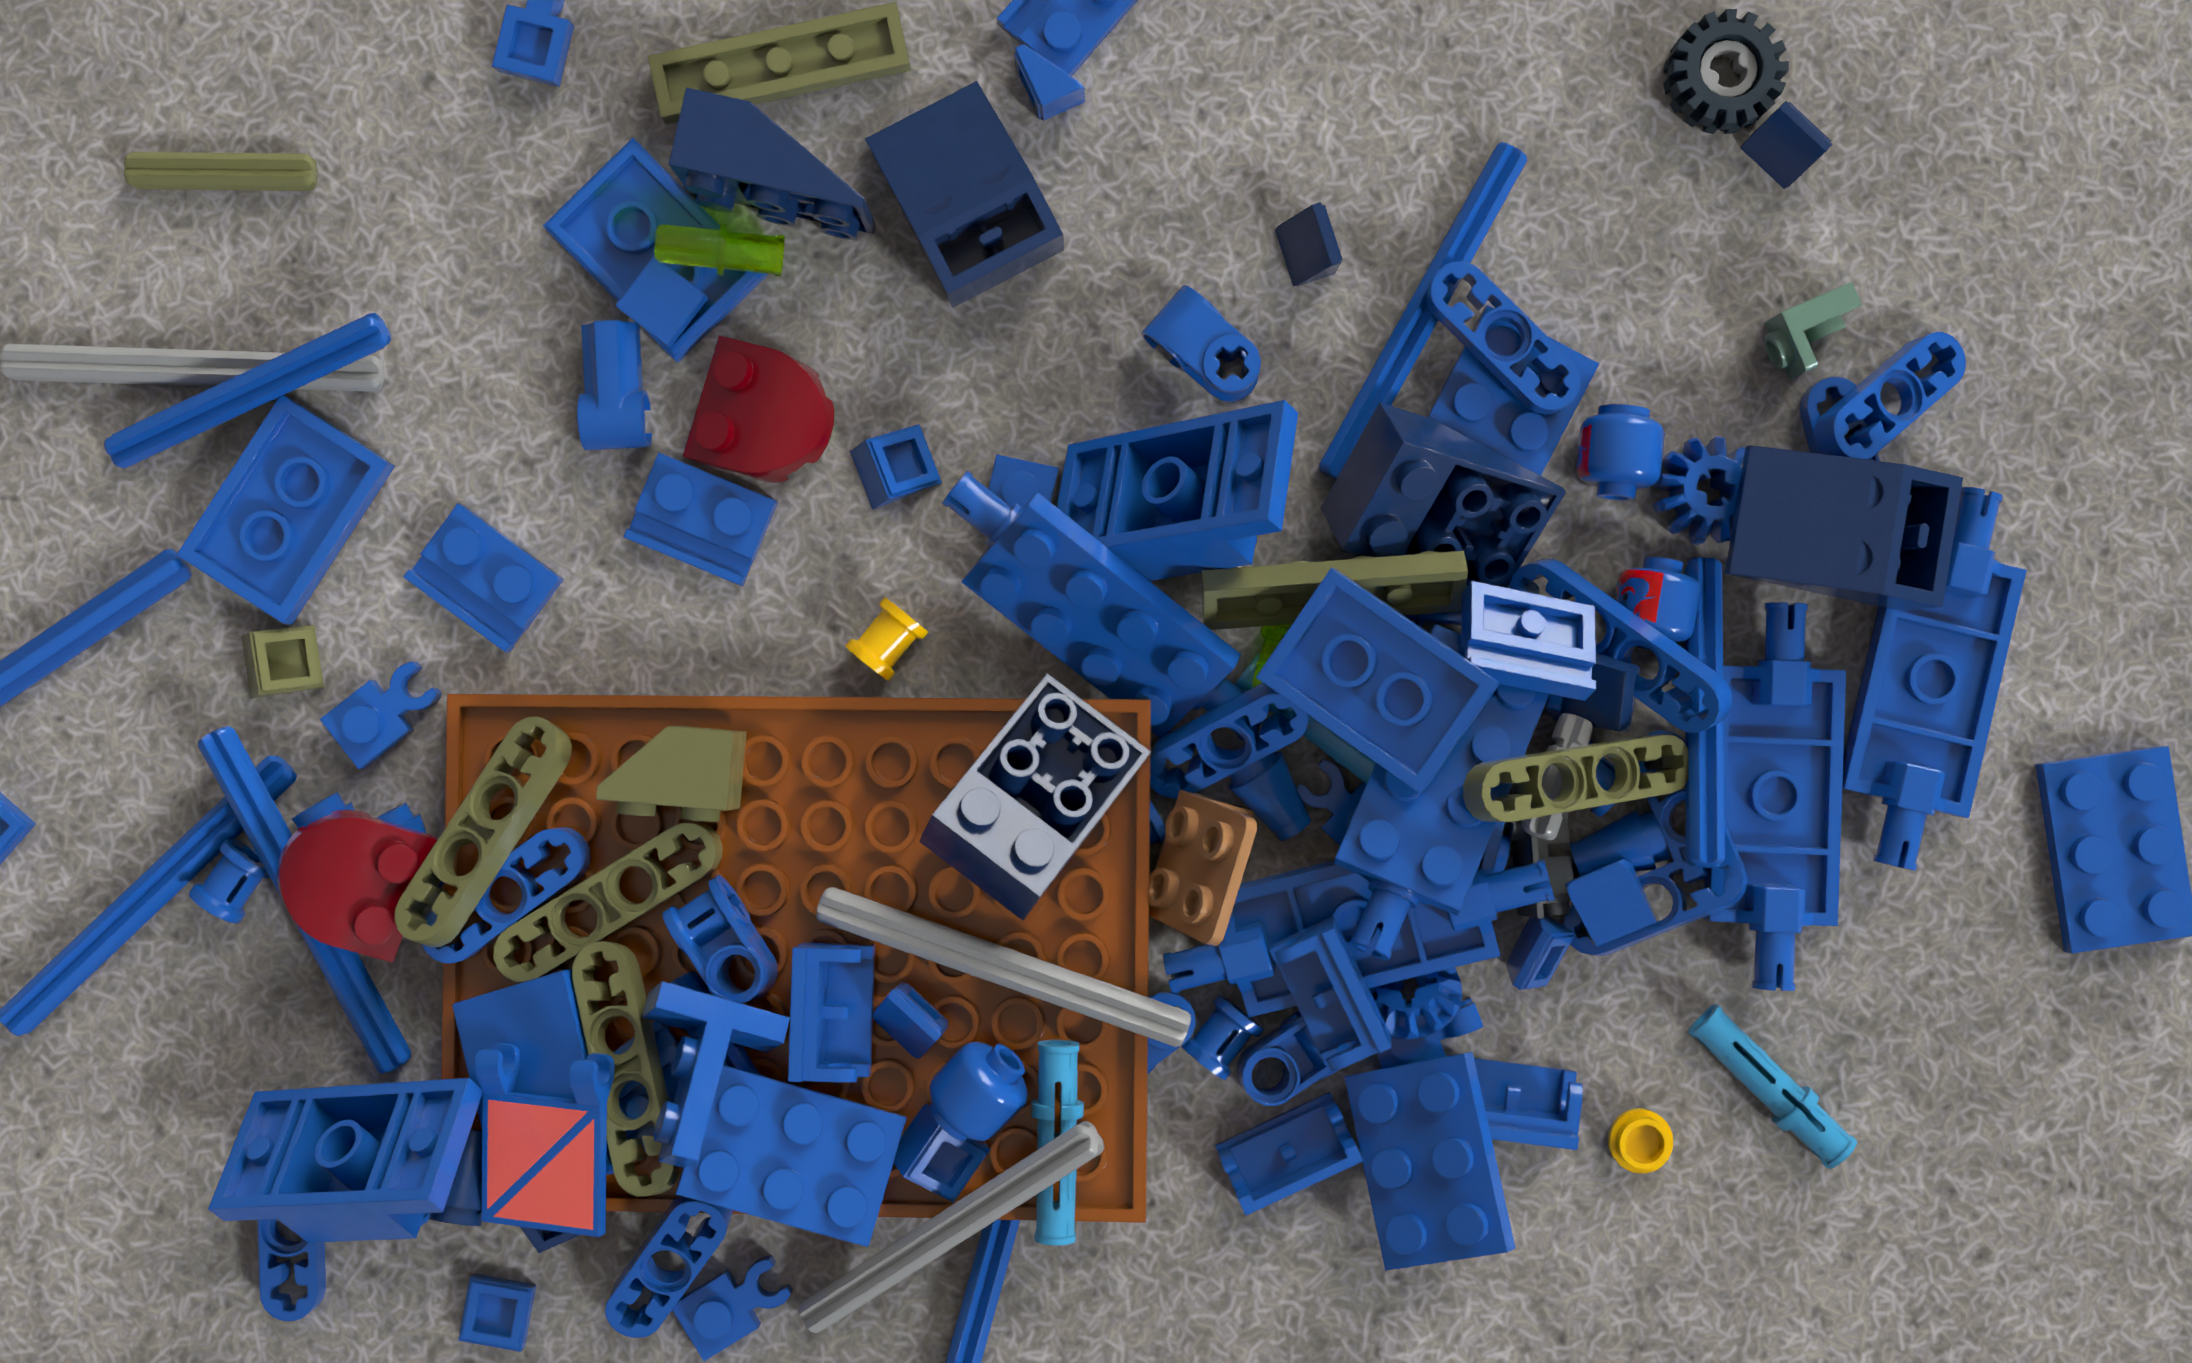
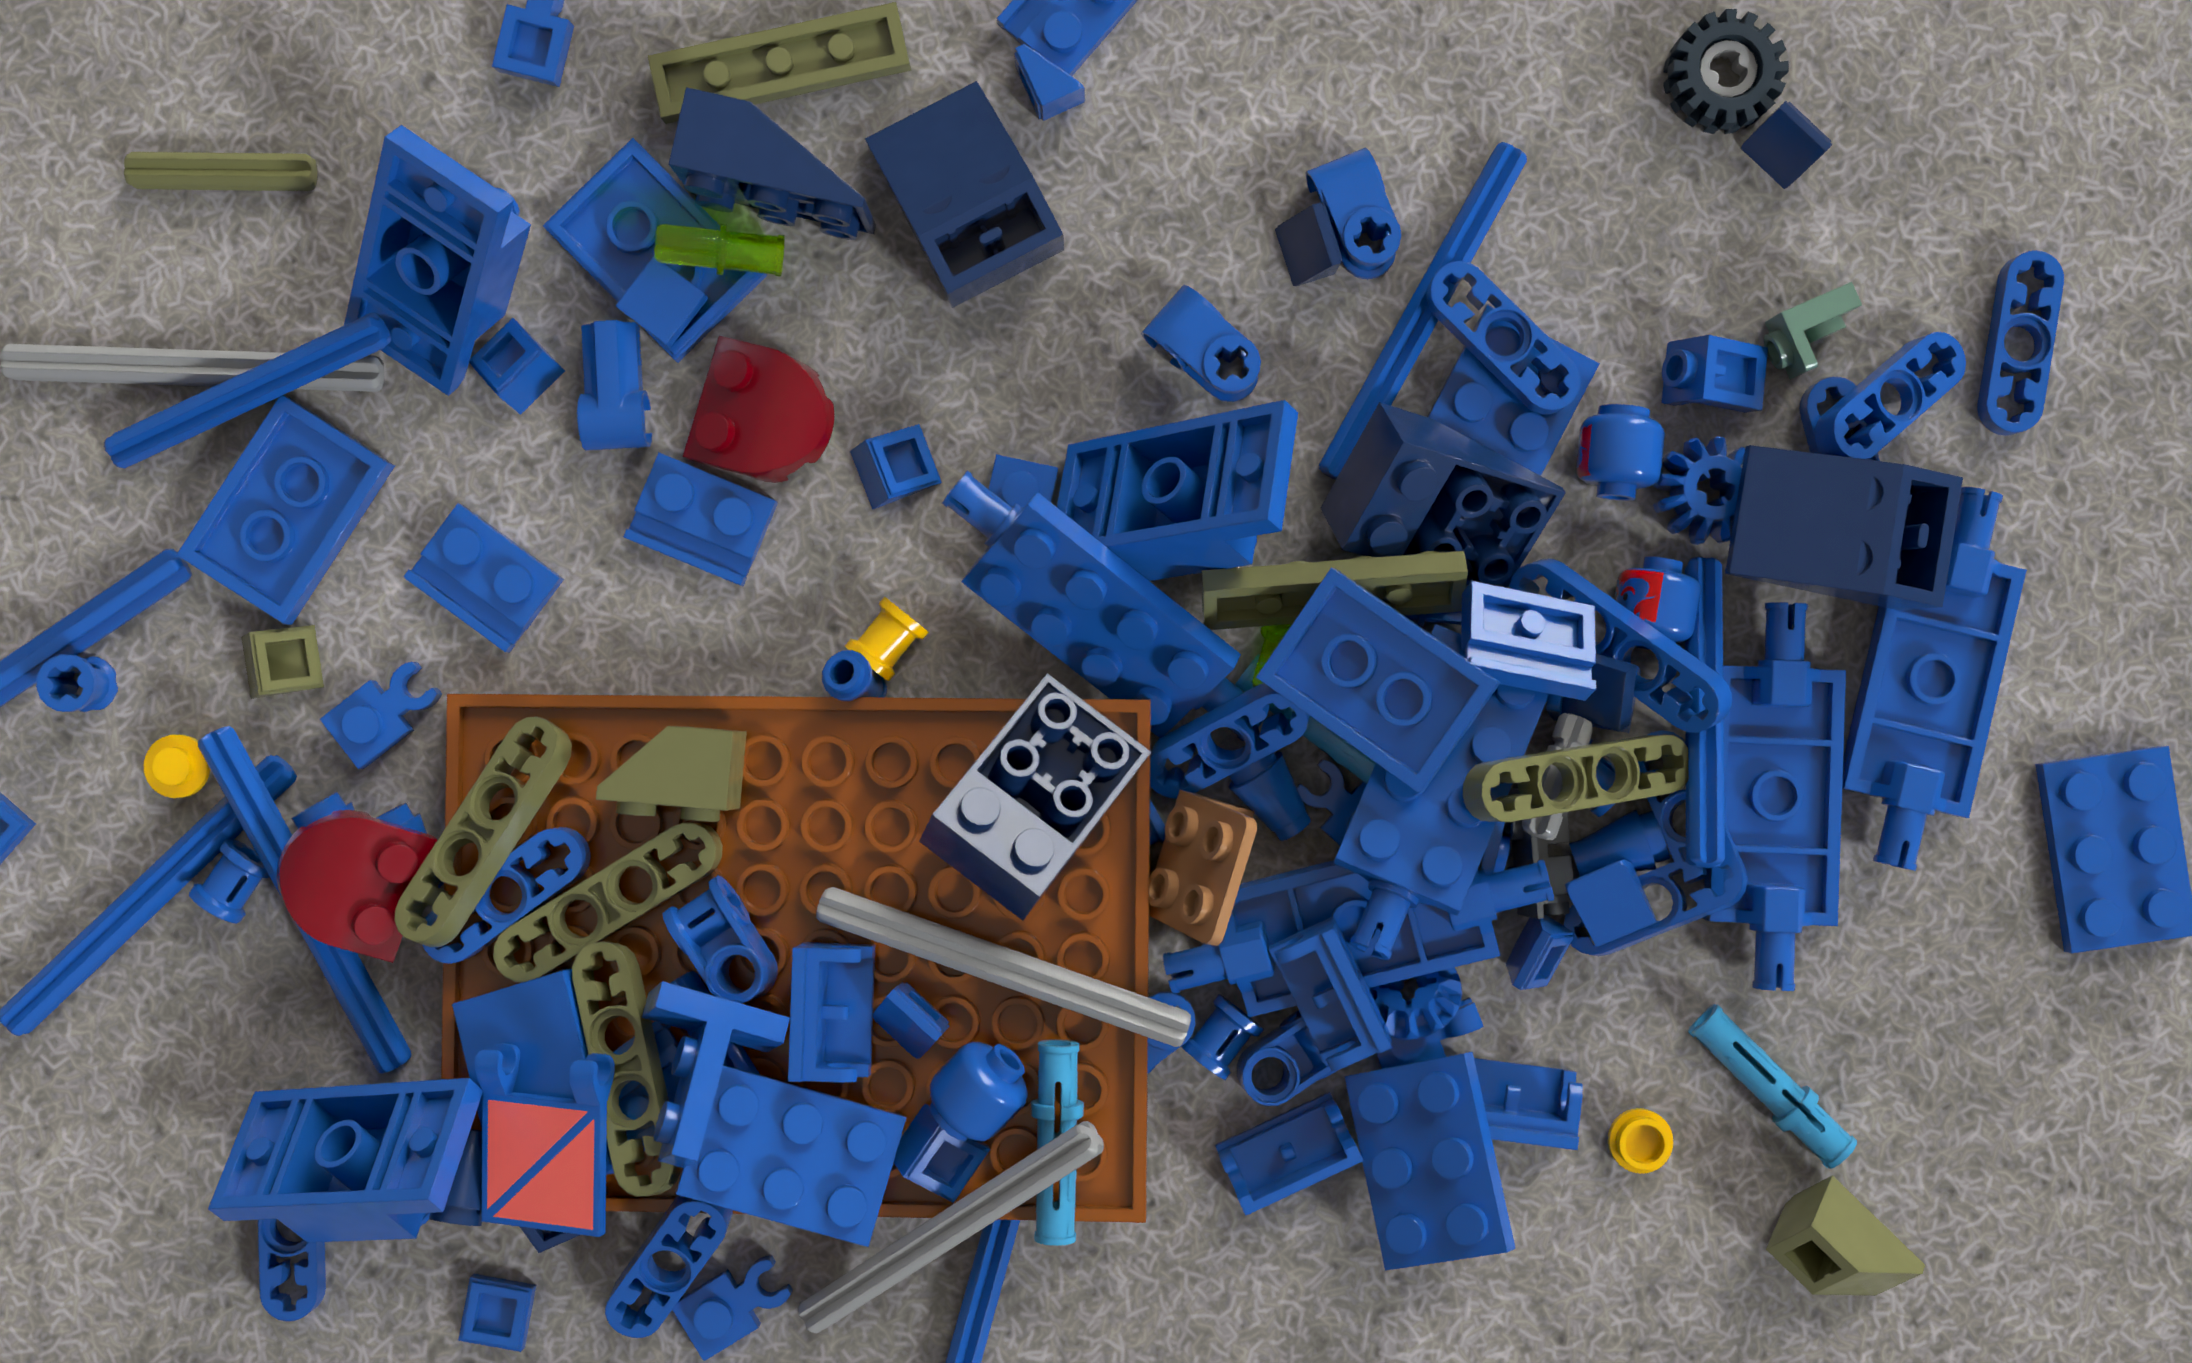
(58, 688): none -> blue bush
(176, 766): none -> yellow plate
(435, 258): none -> blue brick
(516, 366): none -> blue slope
(843, 685): none -> blue pin
(1357, 205): none -> blue piece
(1715, 373): none -> blue bracket
(1839, 1245): none -> olive slope
(2043, 330): none -> blue beam

